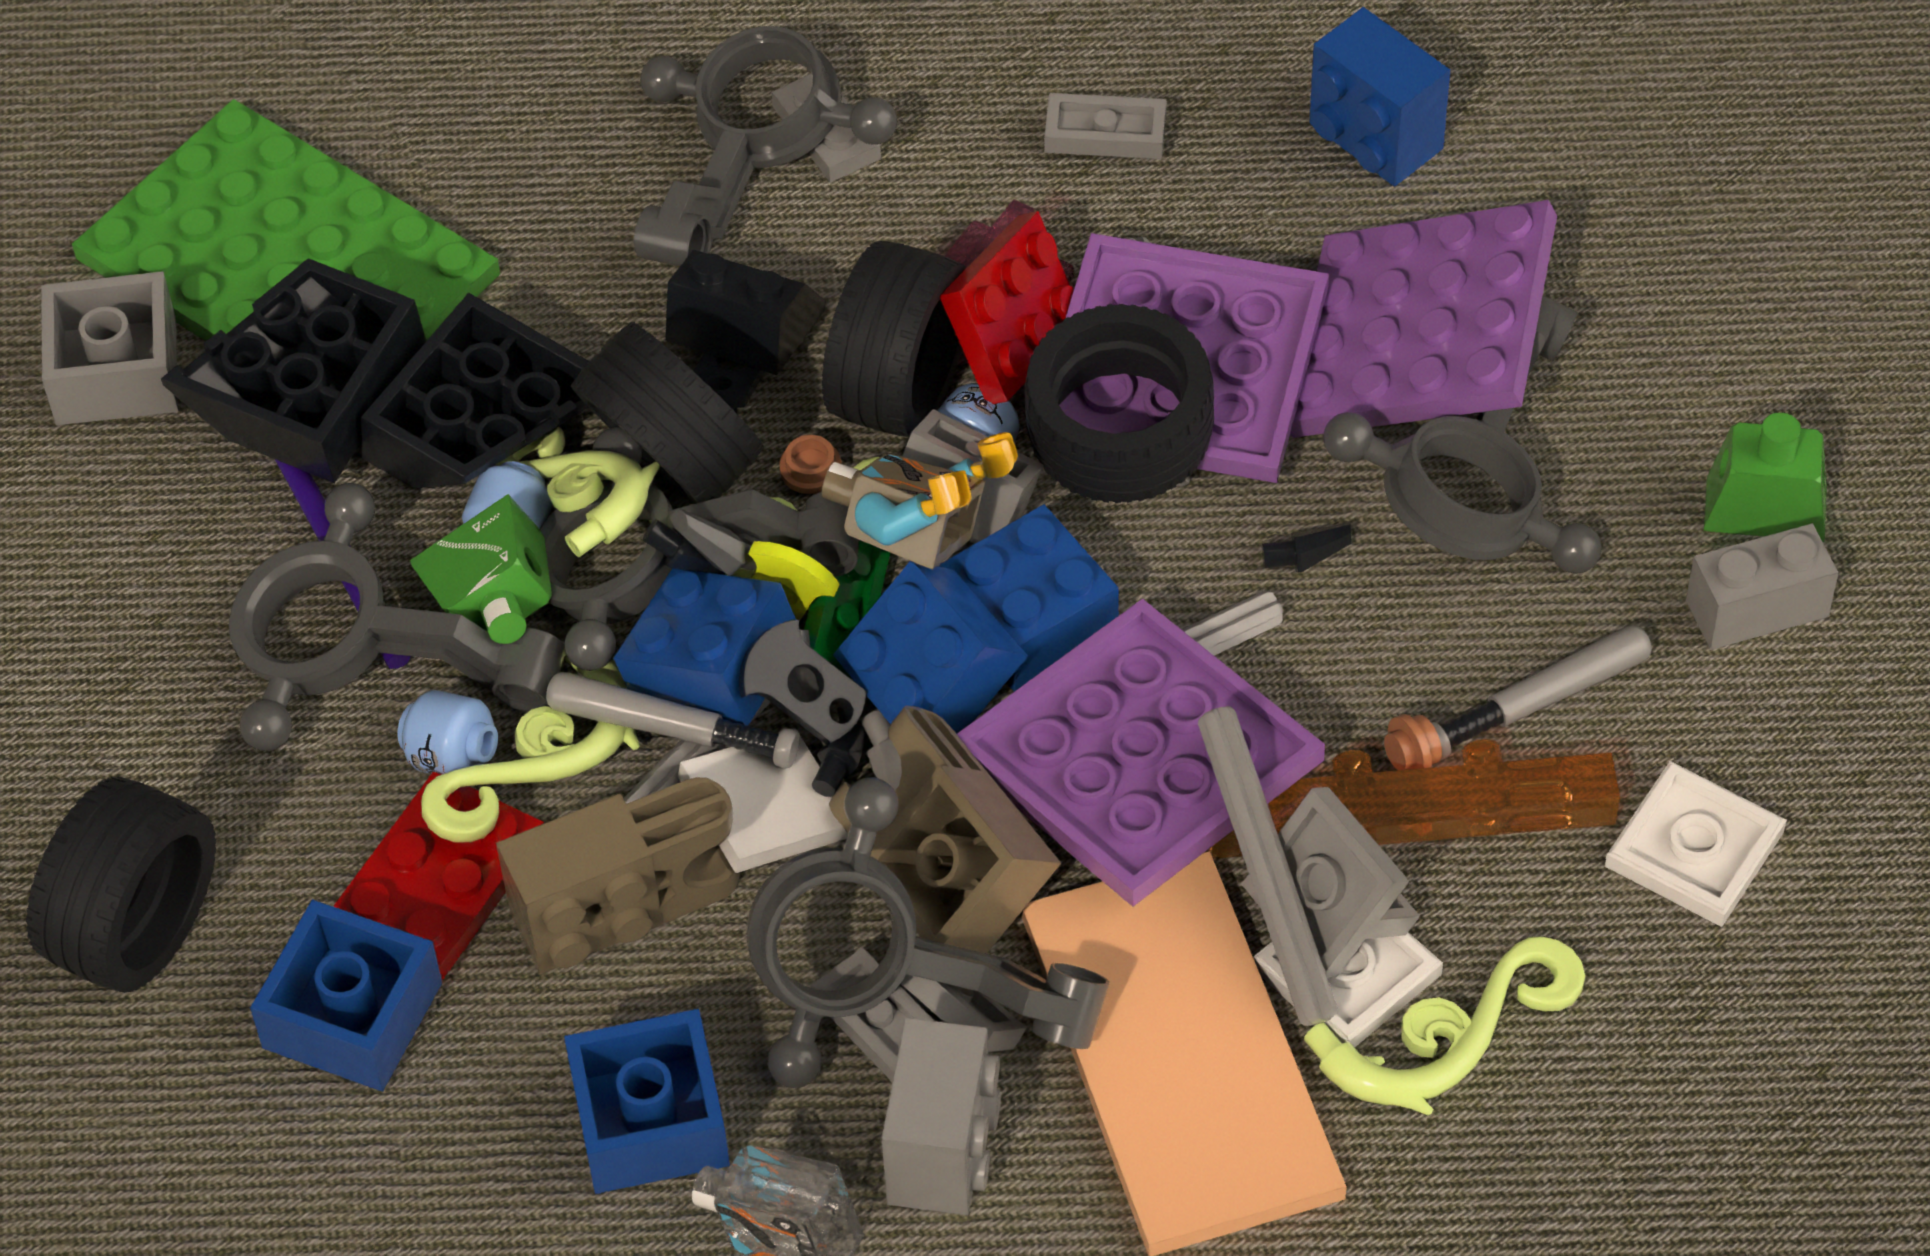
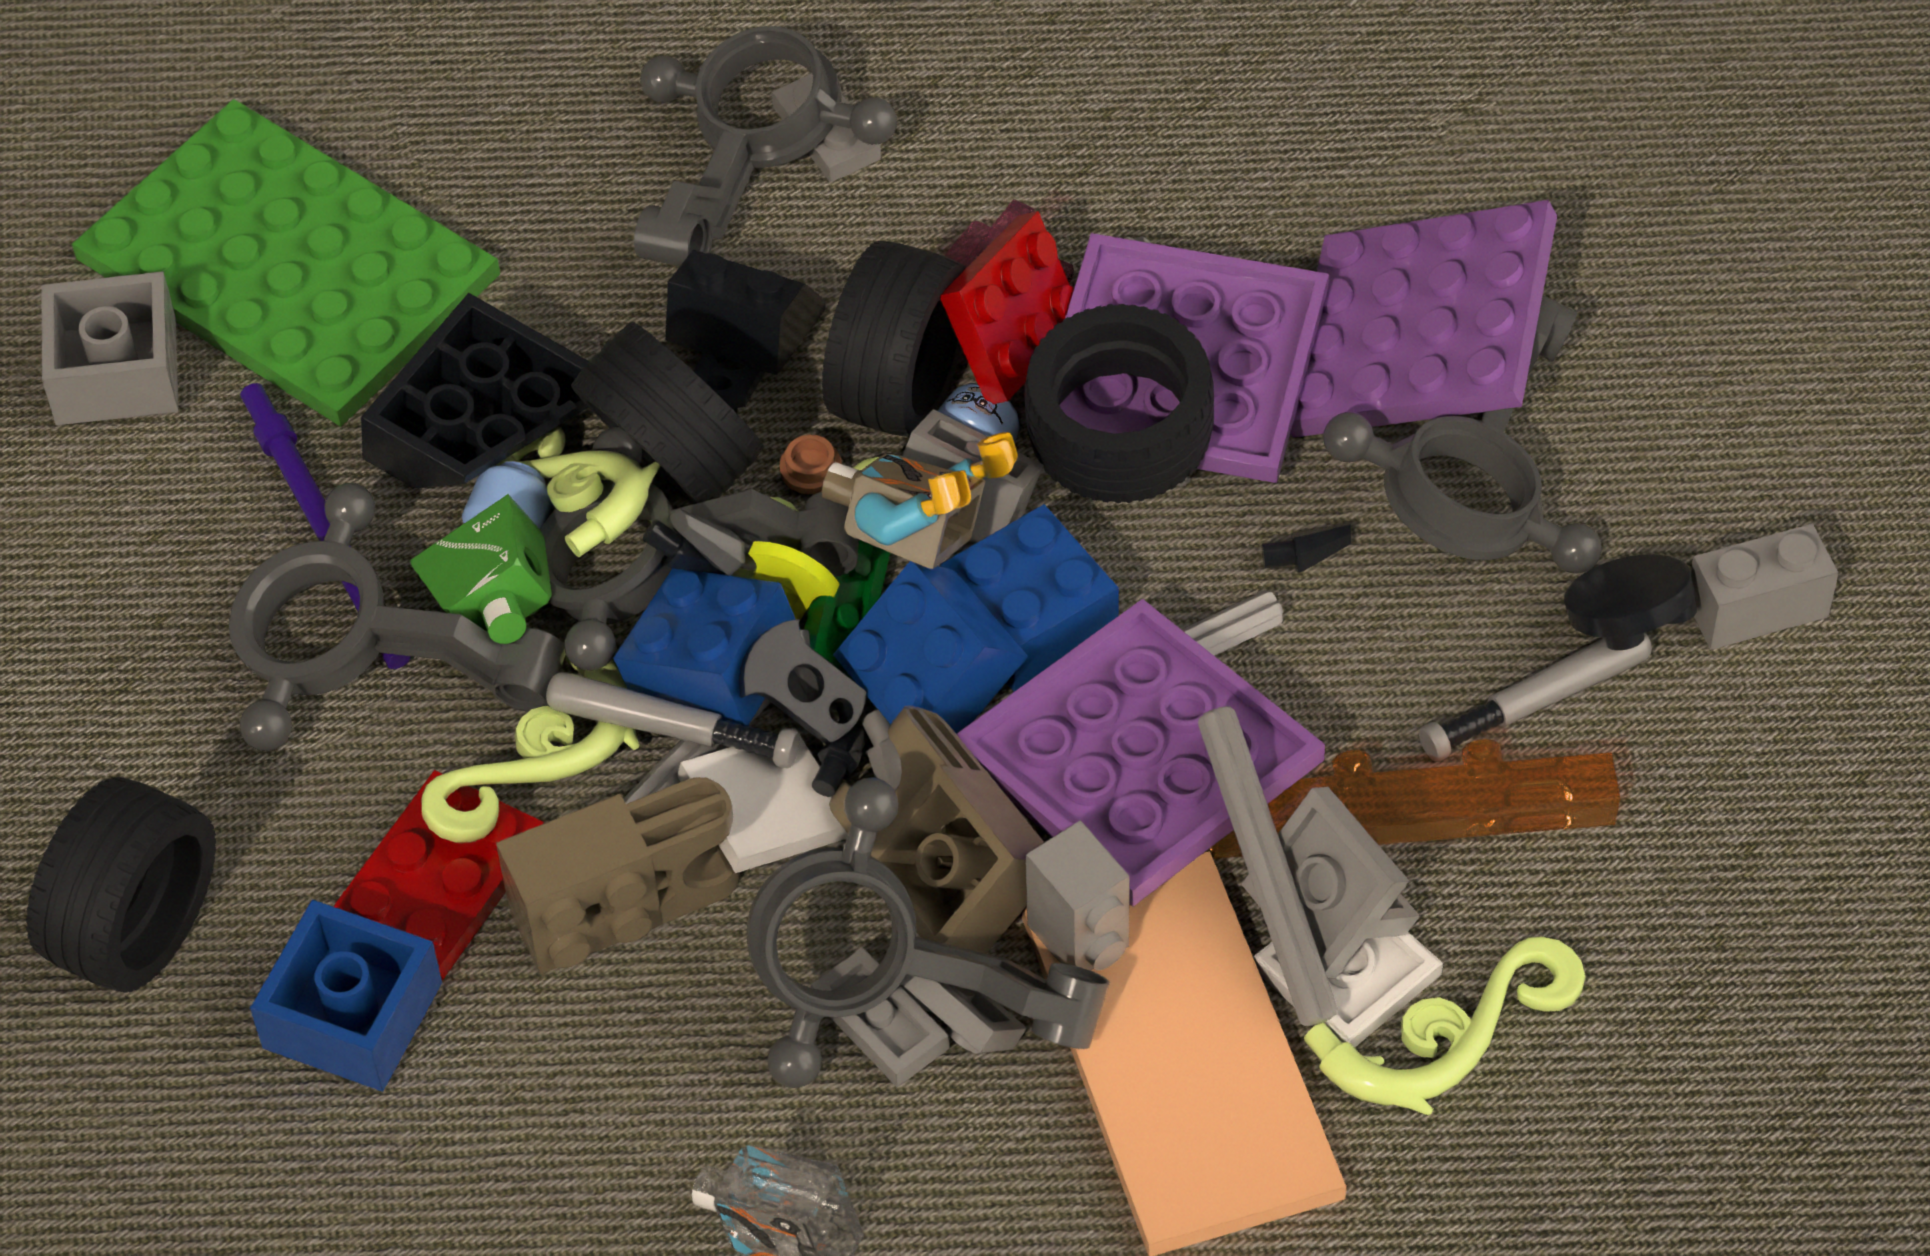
(303, 367): black wedge -> none
(446, 732): light blue head -> none
(647, 1101): blue brick -> none
(940, 1116): light grey brick -> none
(1078, 899): none -> light grey brick
(1105, 125): light grey plate -> none
(1378, 96): blue brick -> none
(1412, 742): nougat plate -> none
(1630, 598): none -> black tile
(1695, 843): white tile -> none
(1767, 479): bright green torso -> none

